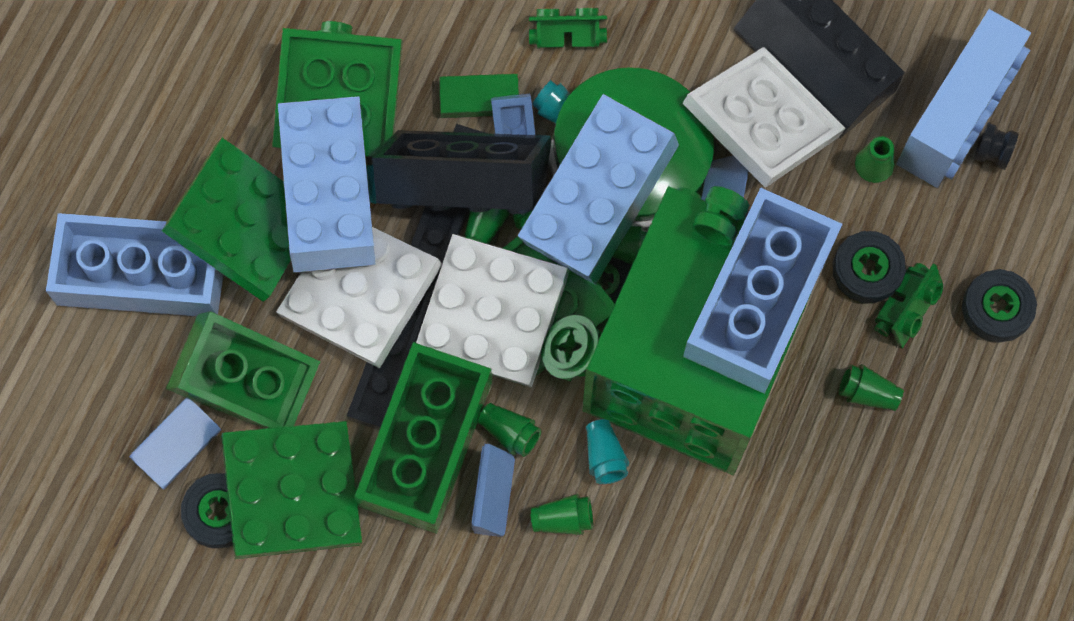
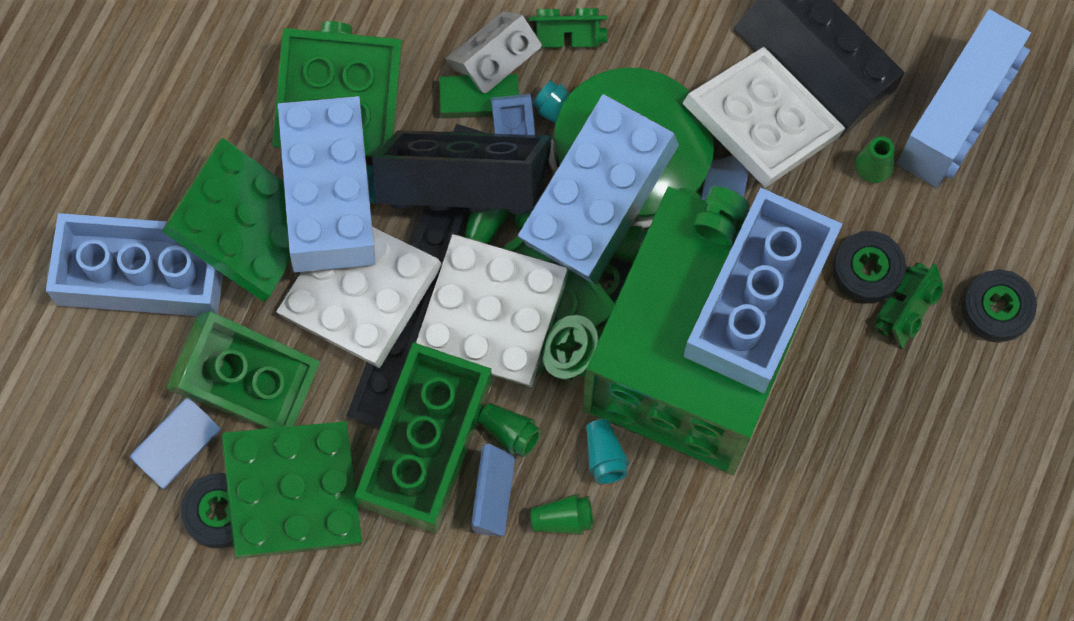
(495, 50): none -> light grey bracket
(870, 389): green cone -> none
(996, 146): black wheel -> none

